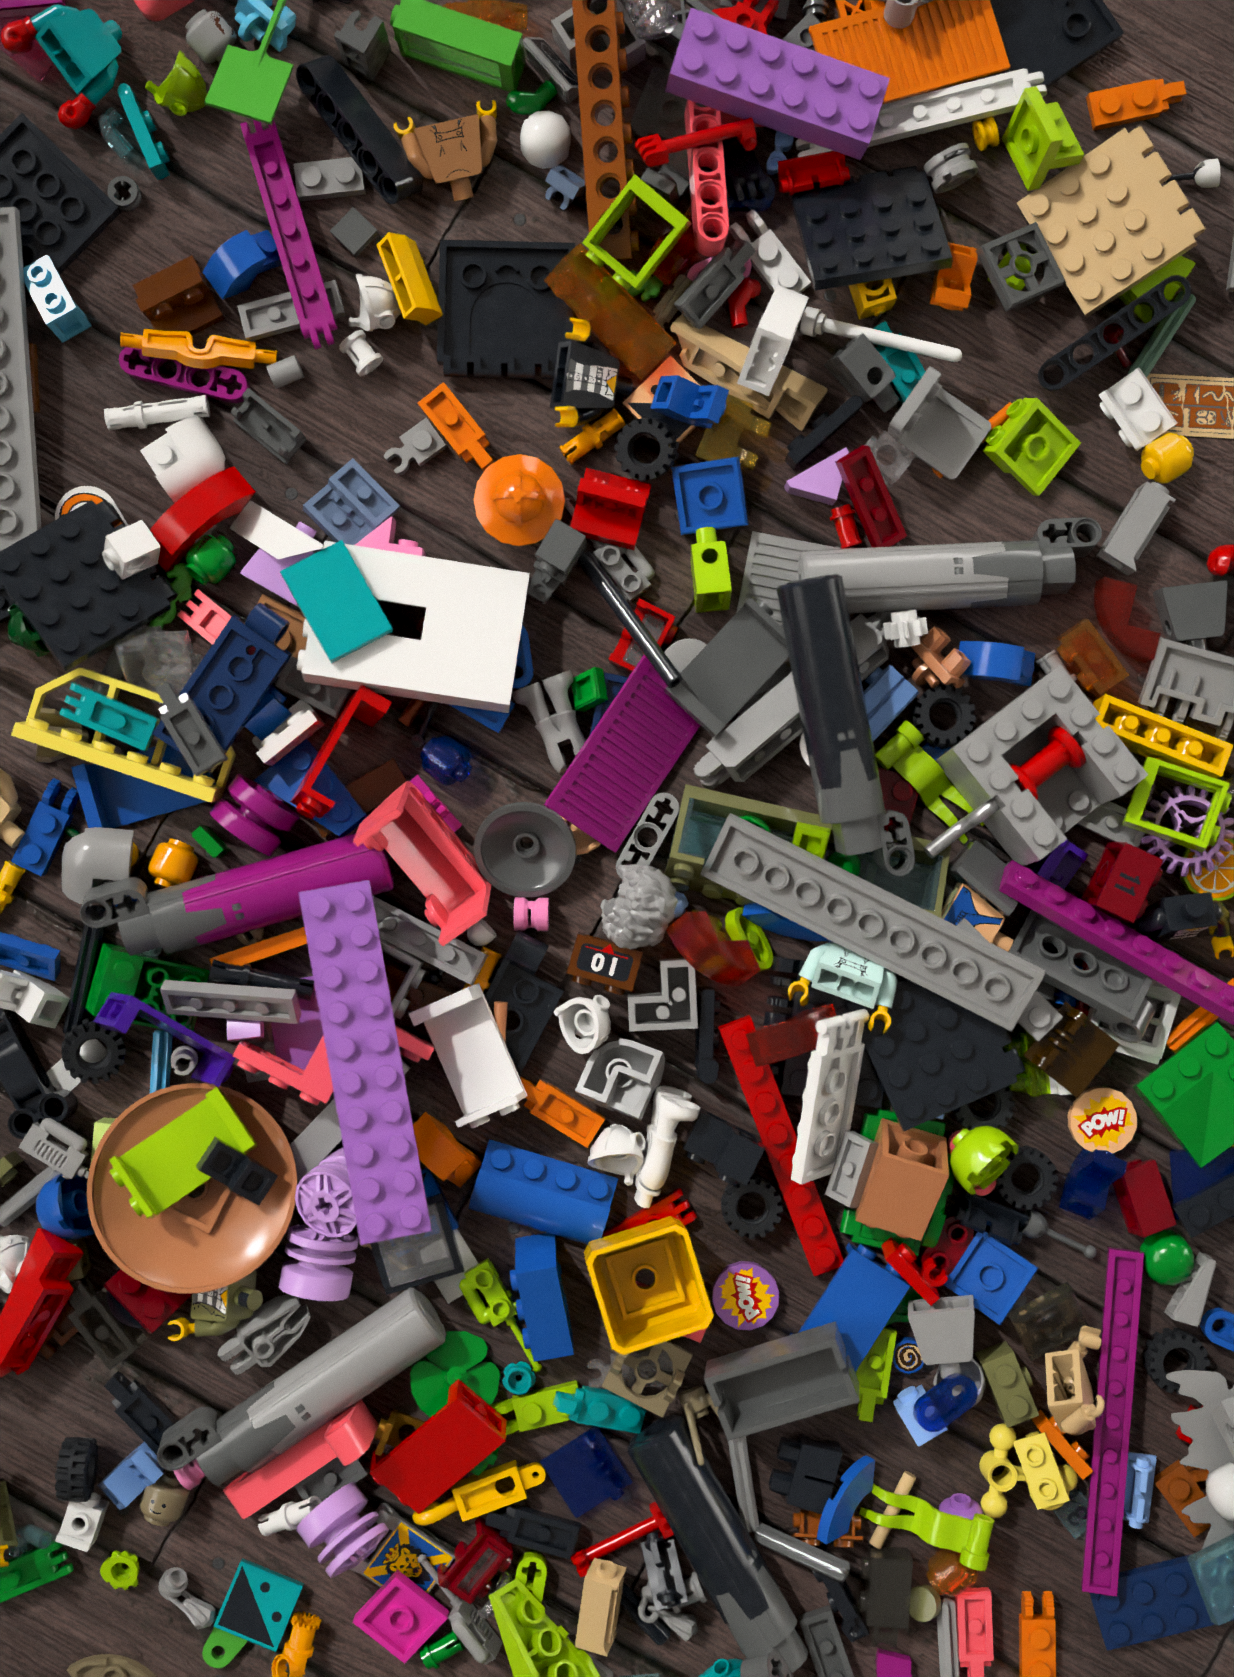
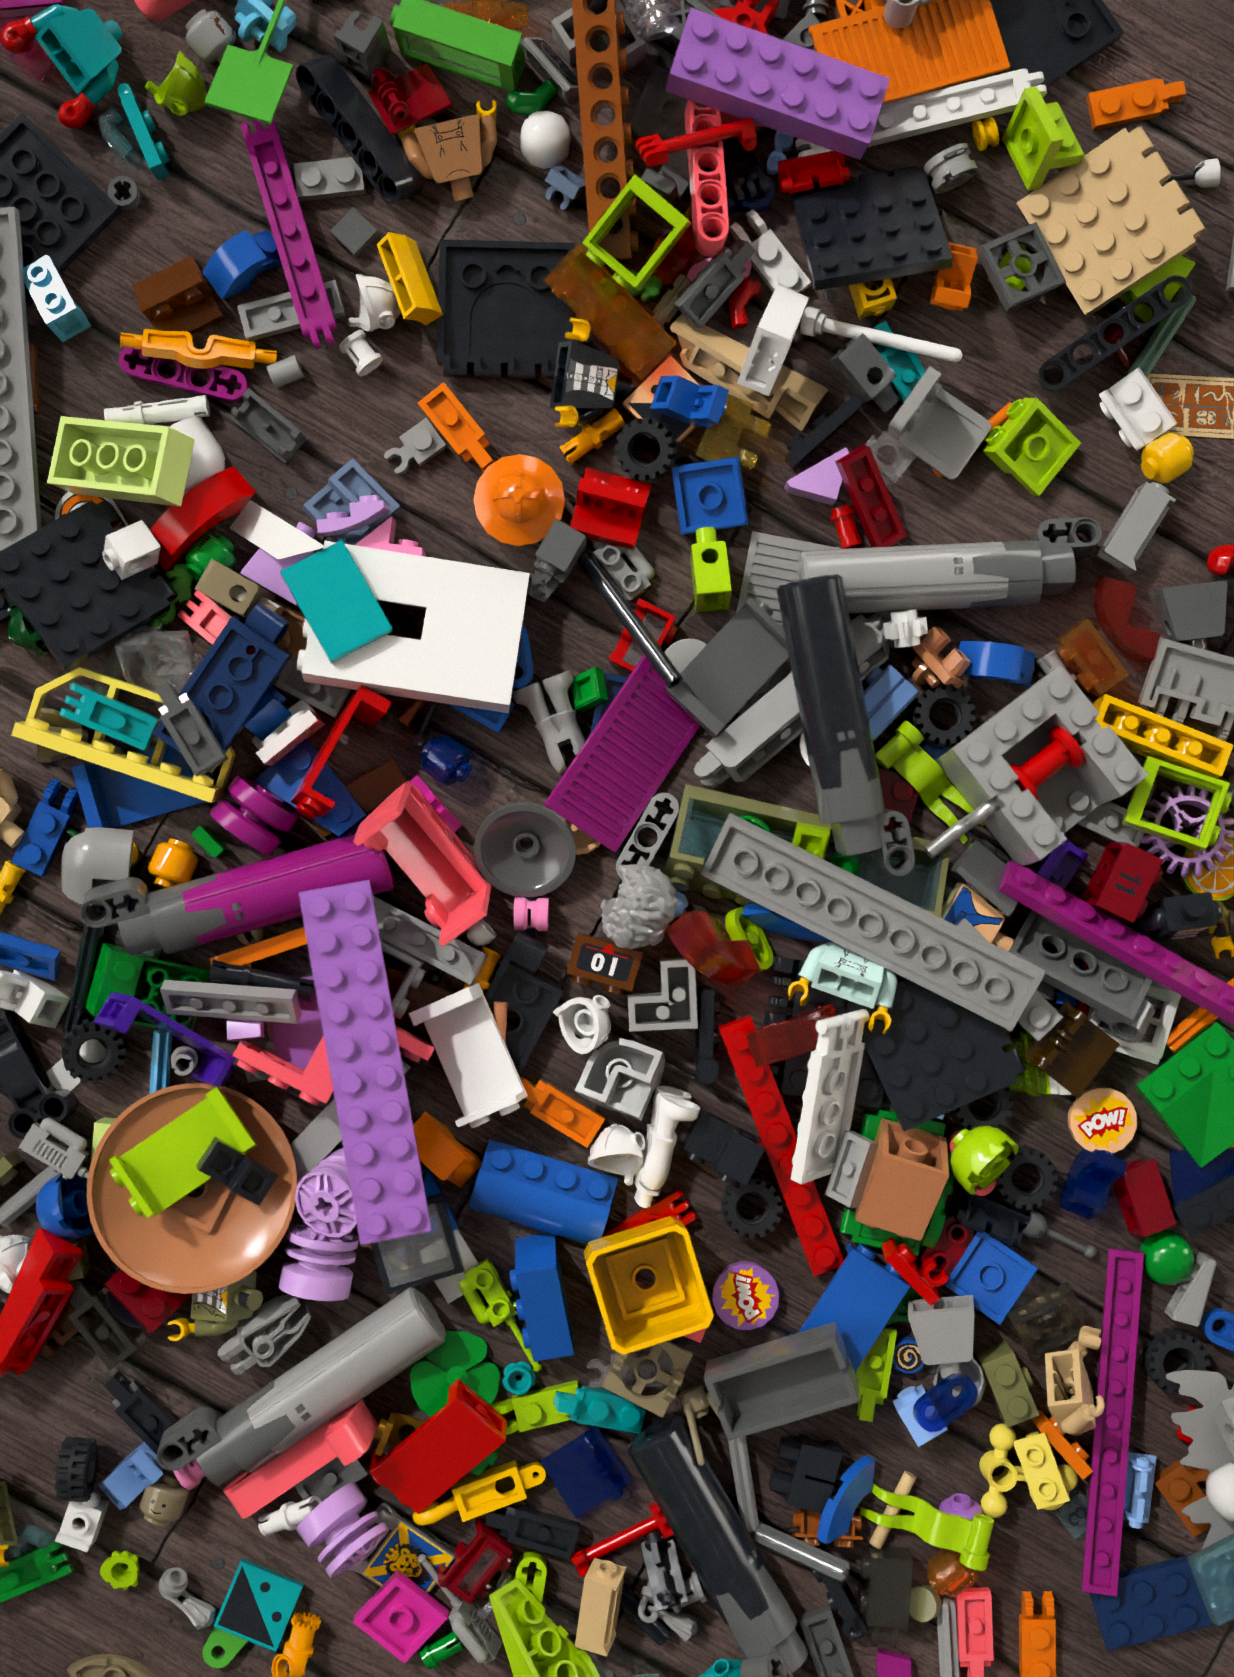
(121, 460): none -> yellowish green brick
(234, 590): none -> dark tan torso
(362, 513): none -> lavender slope
(408, 97): none -> dark red hinge

